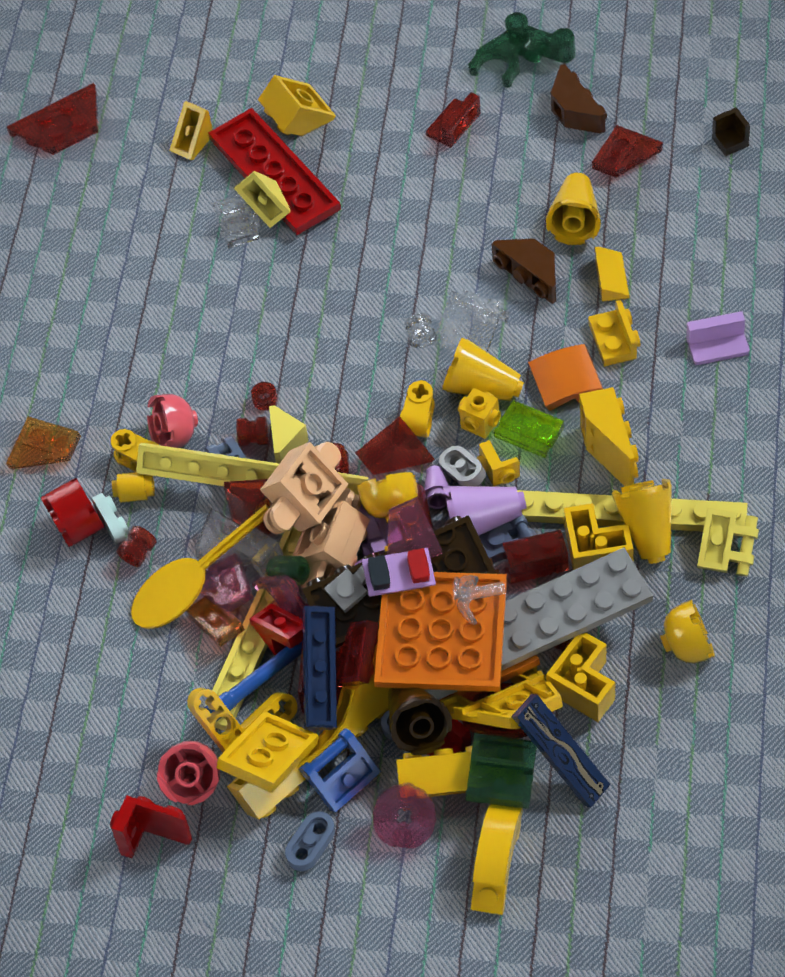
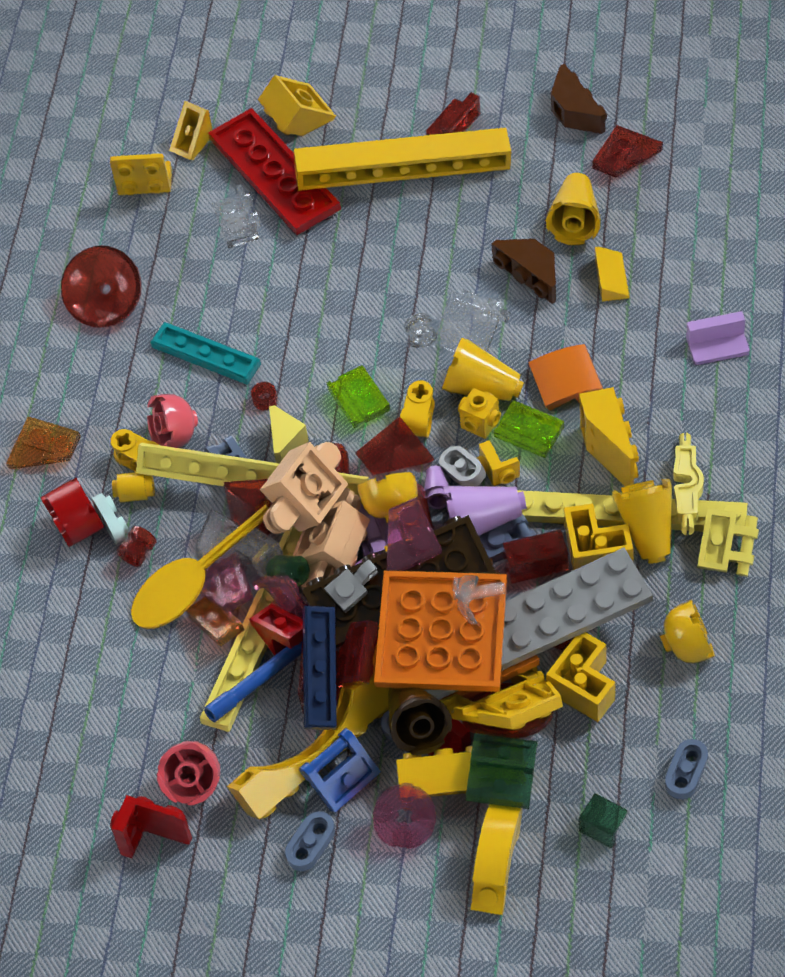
(60, 122): clear red wing -> none
(84, 284): none -> clear red dish
(141, 174): none -> yellow bracket
(206, 353): none -> teal tile
(233, 728): yellow beam -> none
(252, 431): clear red wheel -> none
(263, 197): light yellow slope -> none
(267, 751): yellow plate -> none
(358, 396): none -> clear neon green plate
(398, 572): piece -> none
(402, 158): none -> yellow brick
(524, 41): clear green piece -> none
(561, 750): dark blue tile -> none
(601, 820): none -> clear green panel
(614, 335): yellow bracket -> none
(686, 771): none -> sand blue plate
(689, 493): none -> light yellow piece
(731, 131): dark brown panel -> none

